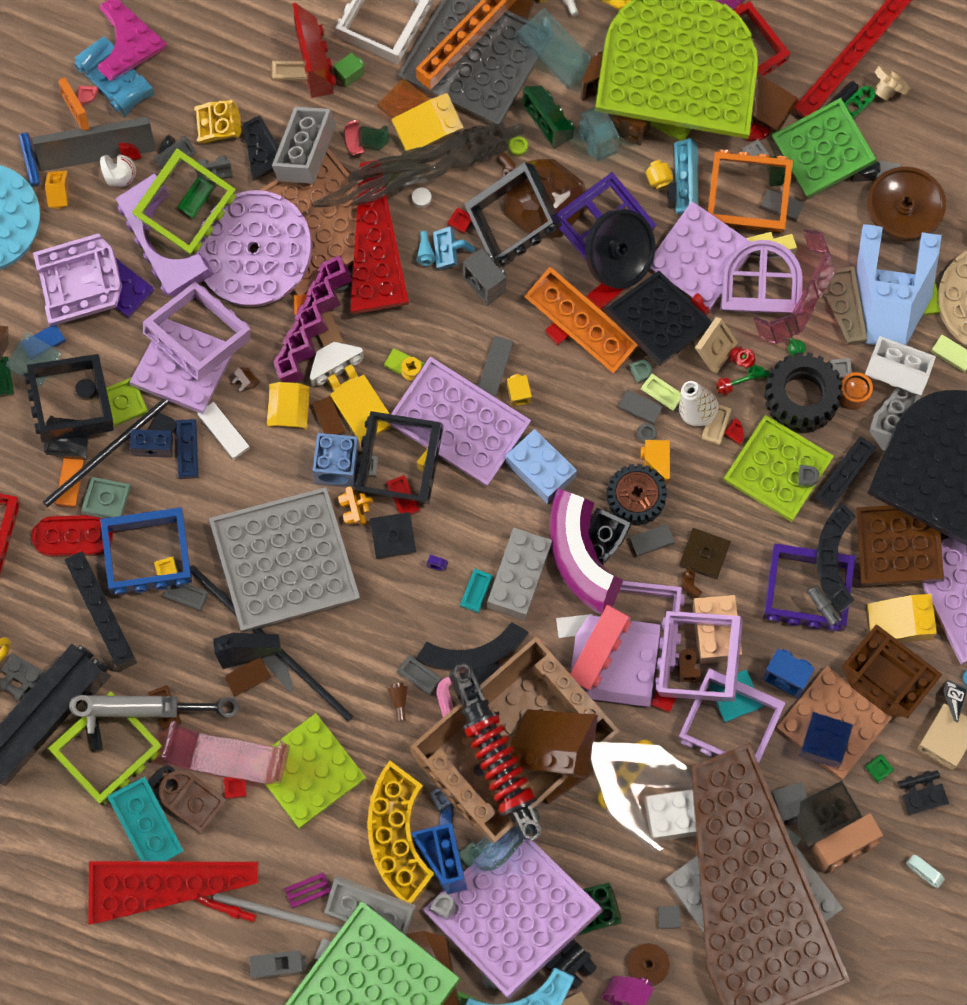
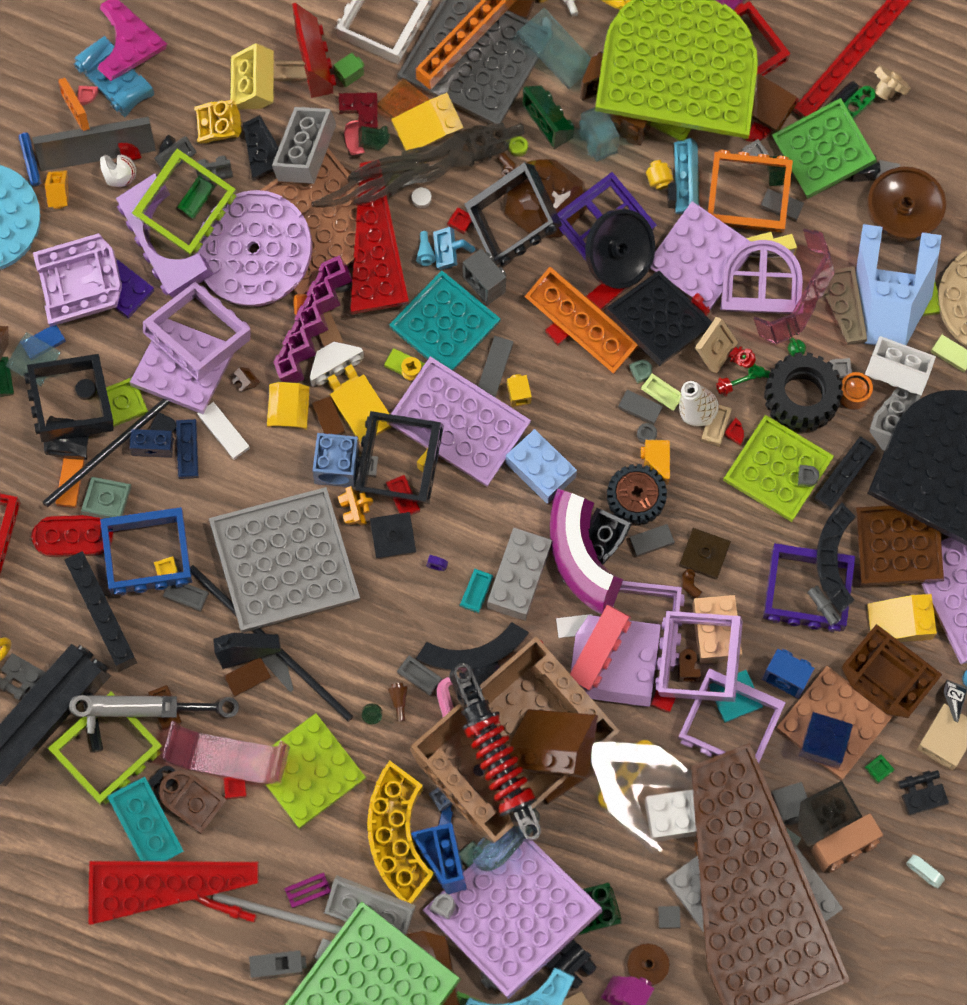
(252, 77): none -> light yellow slope
(362, 104): none -> dark red plate
(372, 713): none -> clear green tile
(445, 322): none -> teal plate

